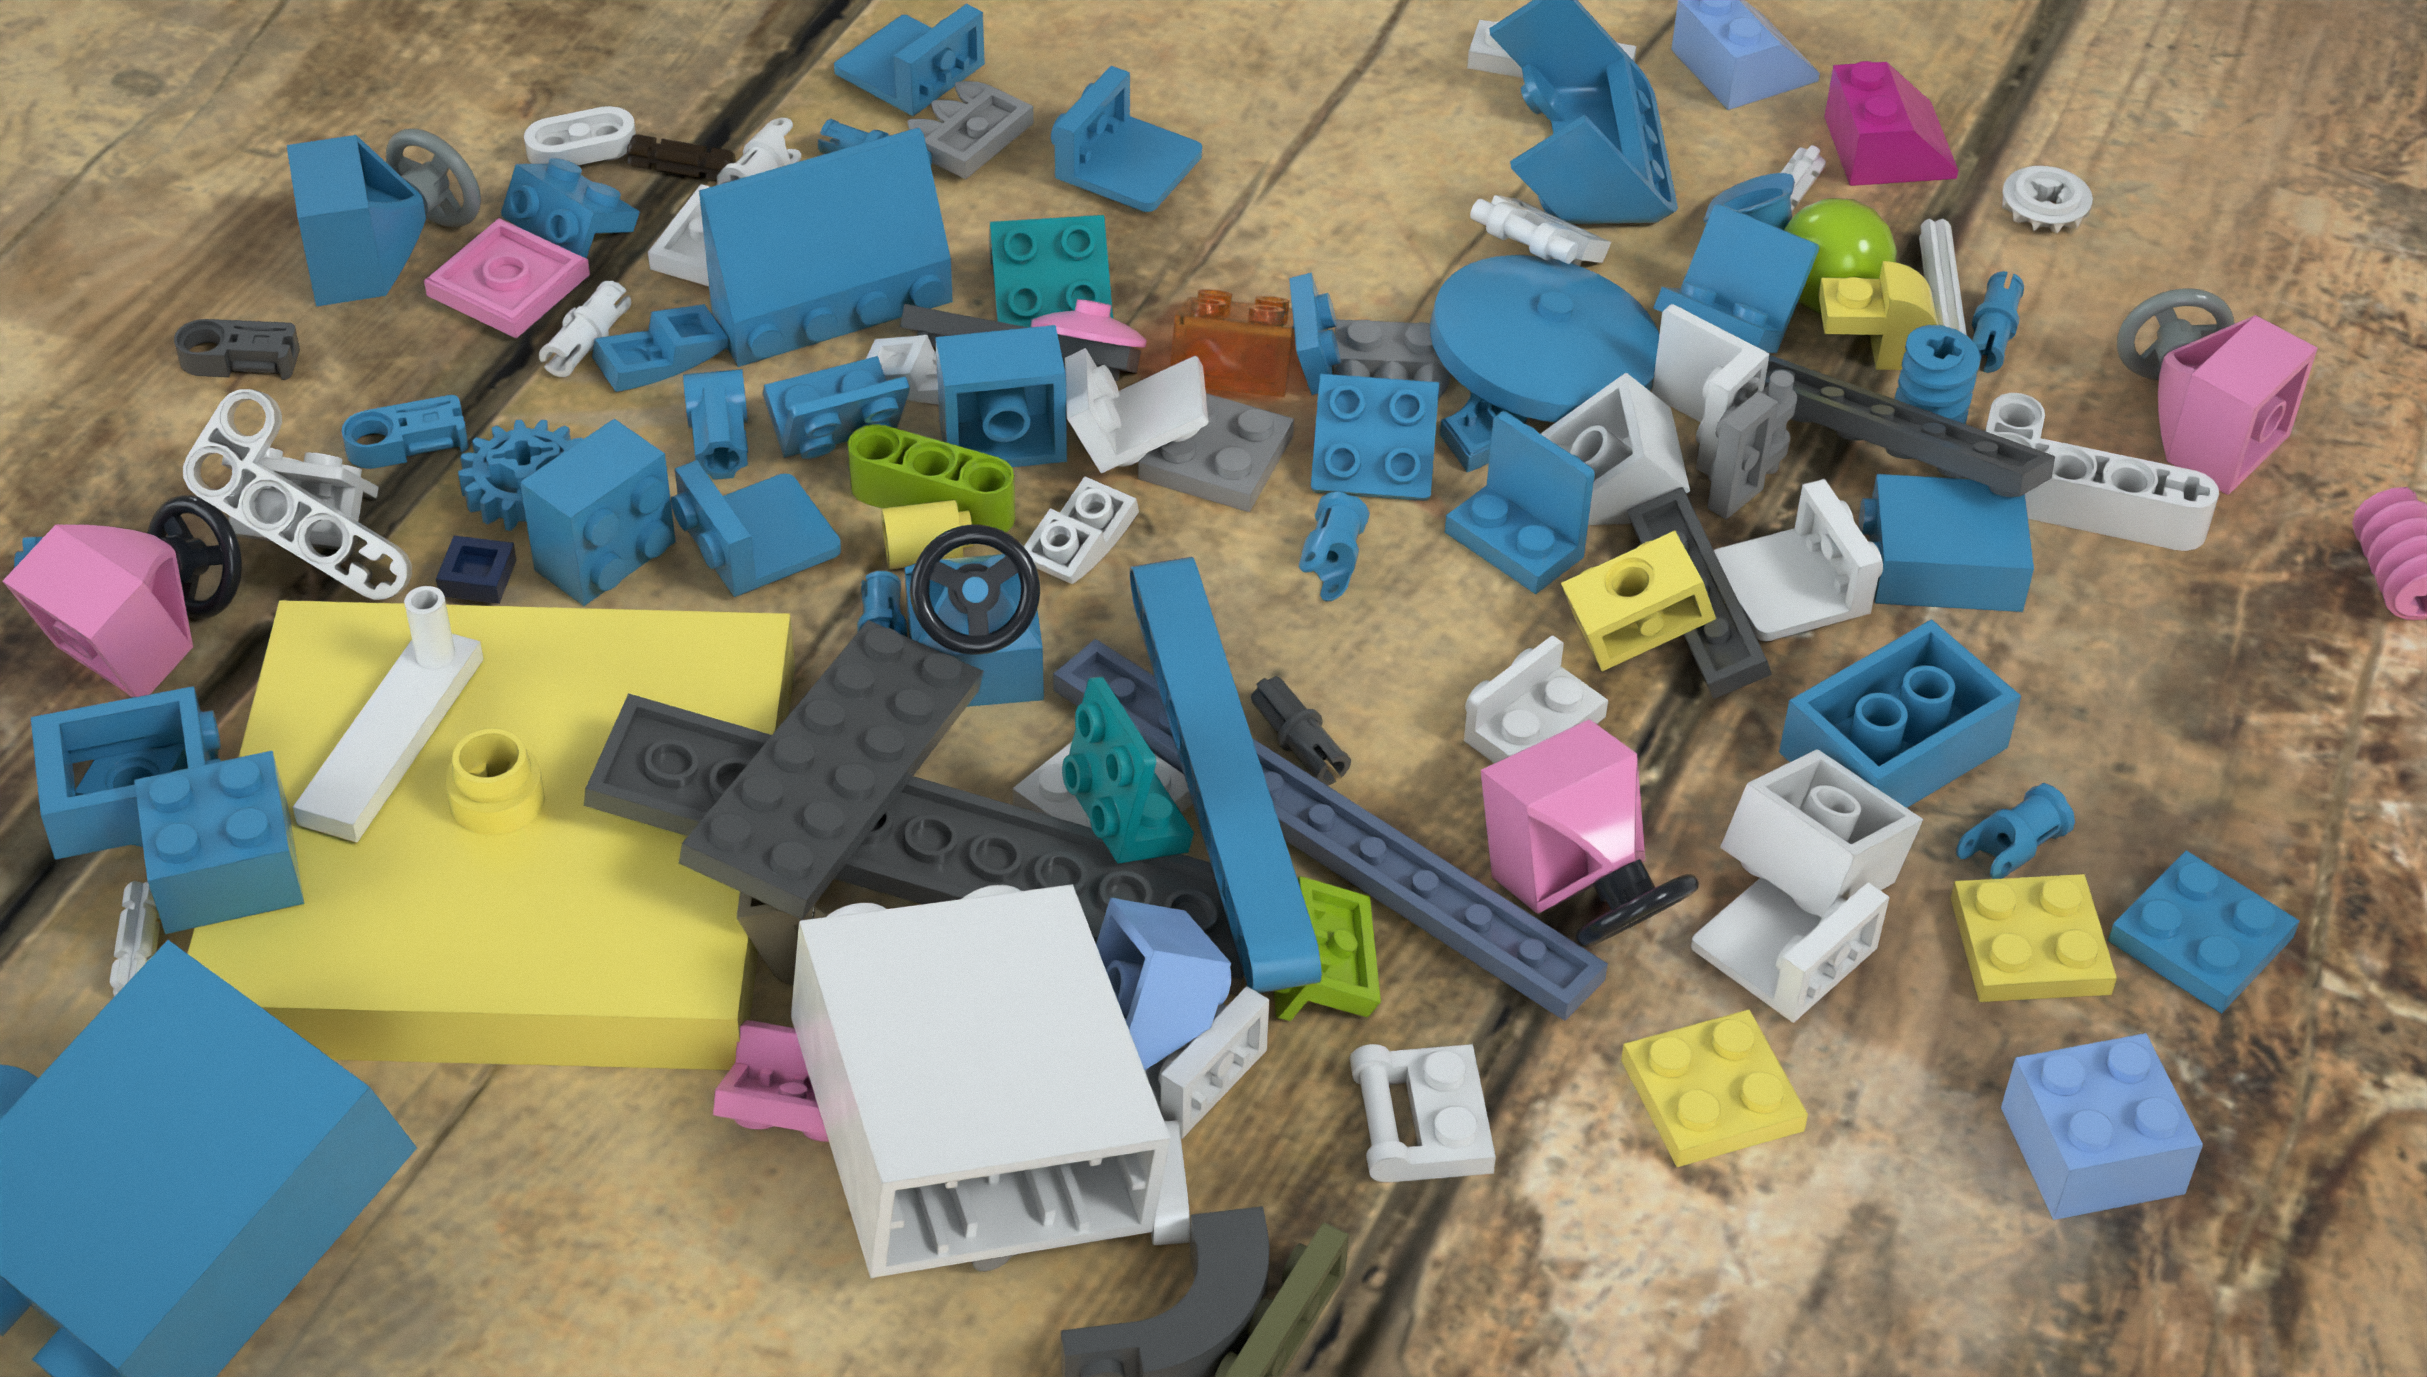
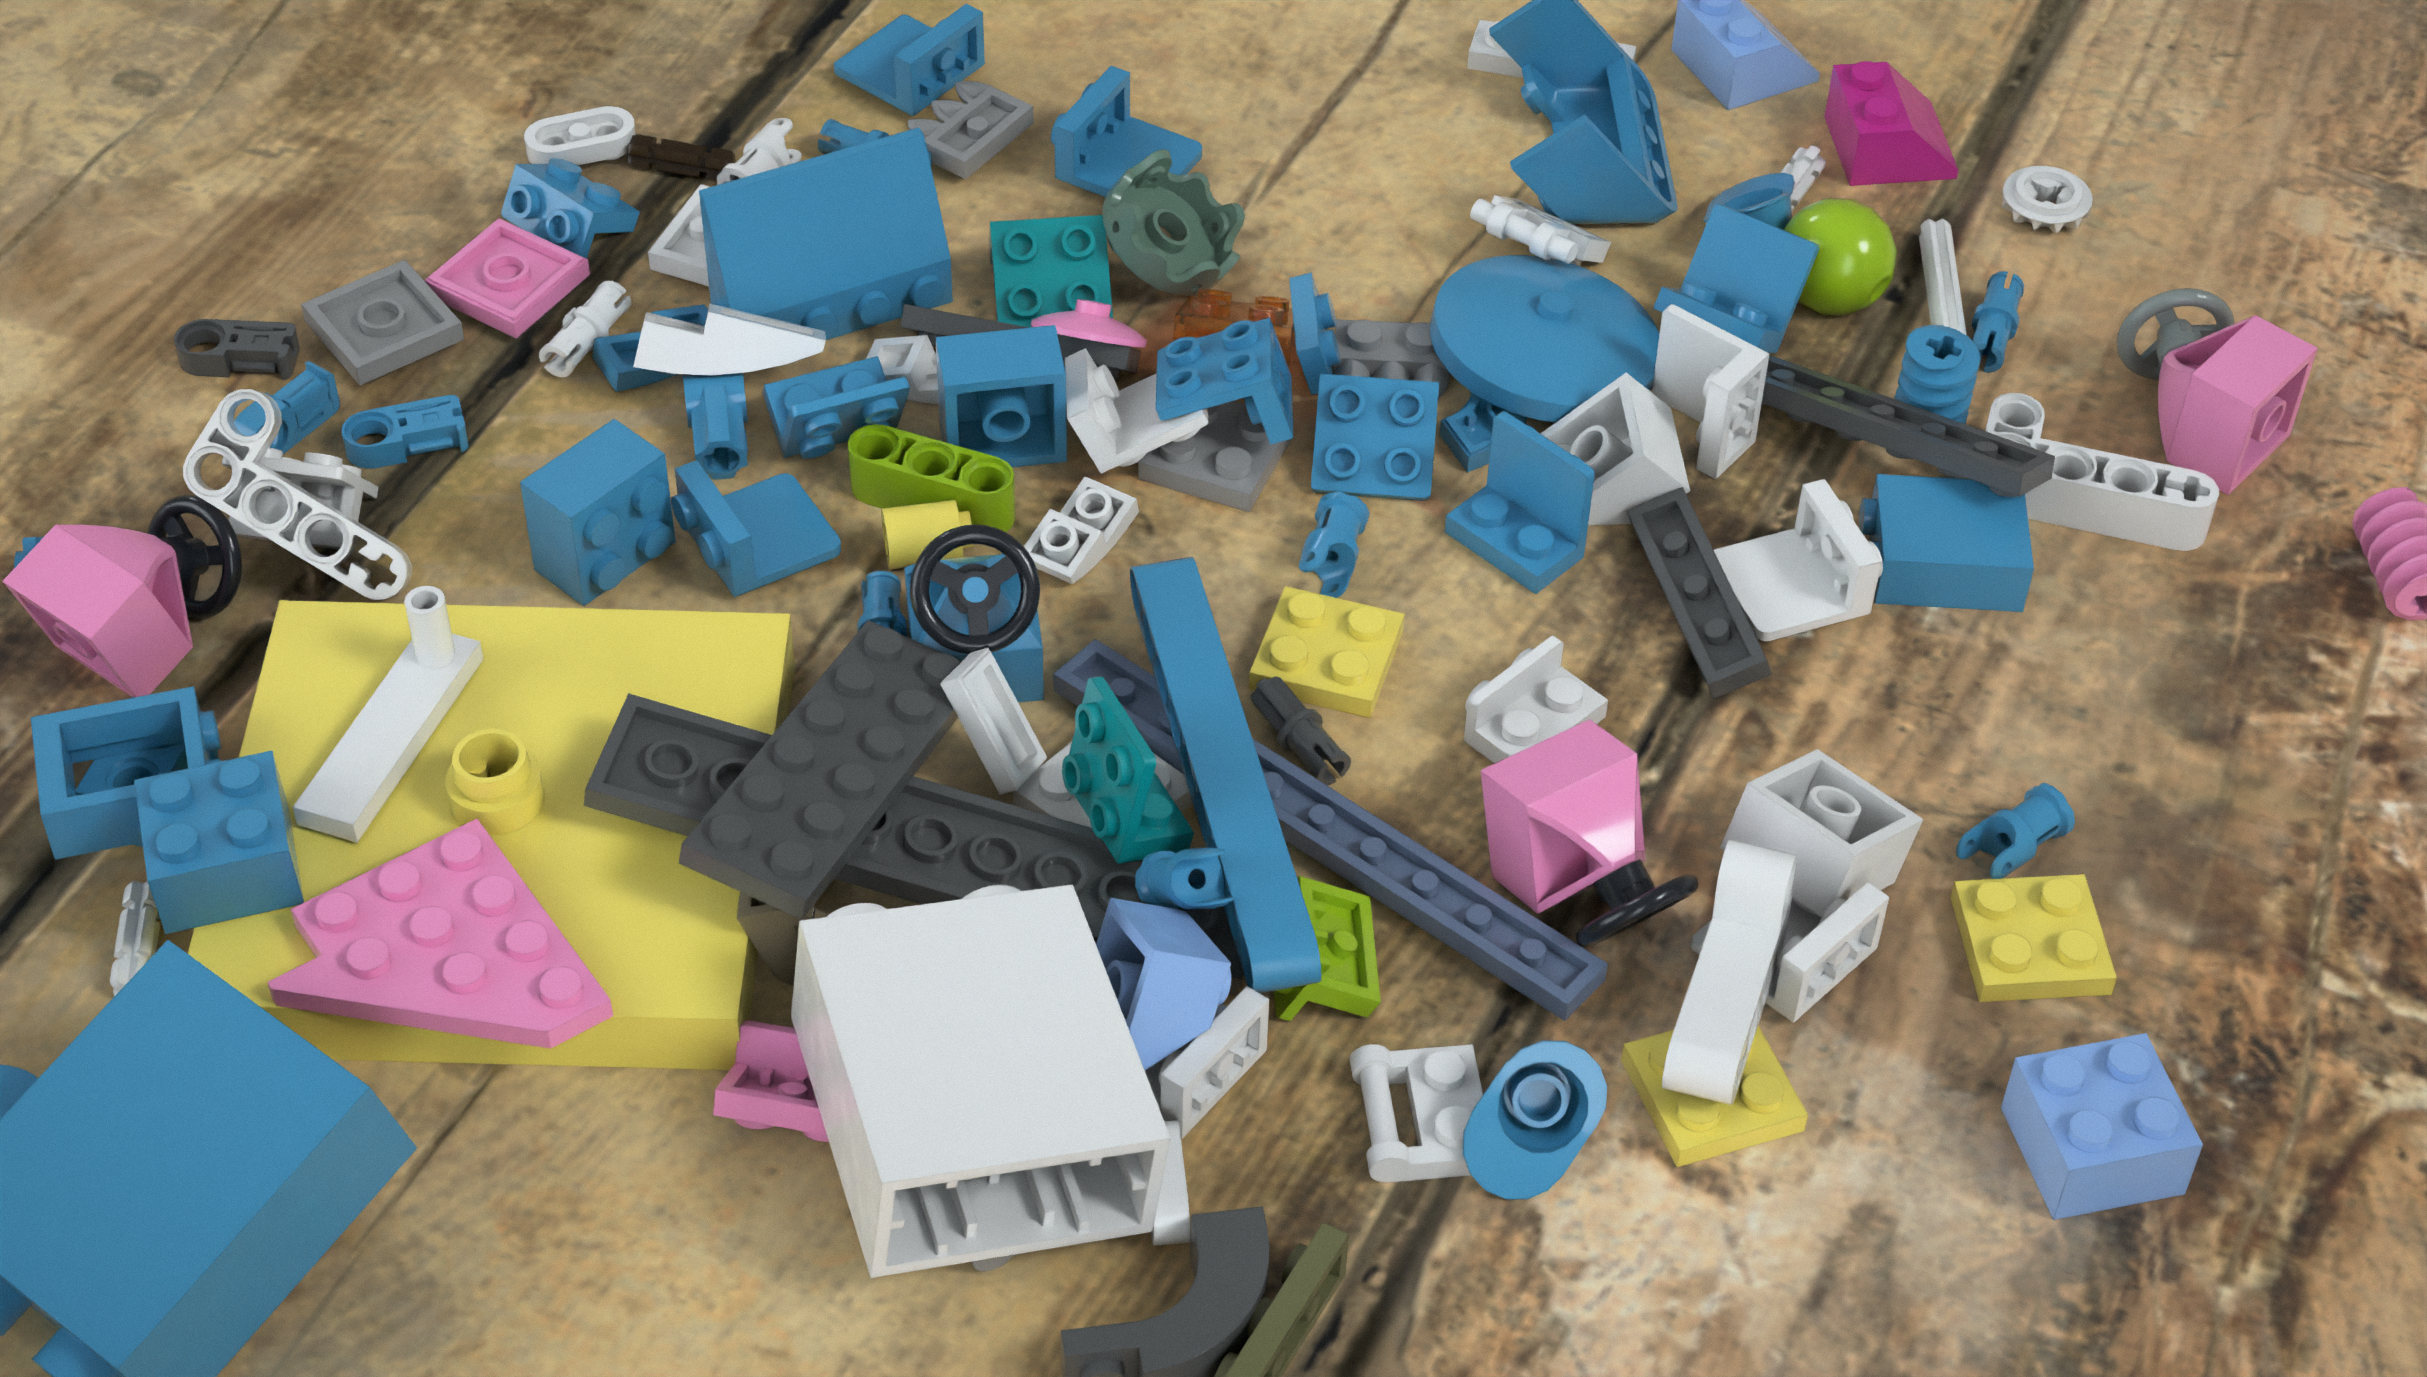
(303, 404): none -> dark azure piece
(367, 213): dark azure piece -> none
(382, 322): none -> light grey plate
(444, 947): none -> bright pink wing
(476, 569): dark blue plate -> none
(494, 470): dark azure gear -> none
(726, 344): none -> white slope
(994, 721): none -> white tile
(1182, 879): none -> dark azure piece
(1185, 207): none -> sand green plate
(1226, 367): none -> dark azure bracket
(1329, 650): none -> light yellow plate
(1534, 1119): none -> dark azure piece
(1638, 600): light yellow brick -> none
(1732, 973): none -> white beam
(1751, 444): light grey plate -> none
(1879, 308): light yellow brick -> none
(1906, 715): dark azure brick -> none
(2203, 931): dark azure plate -> none

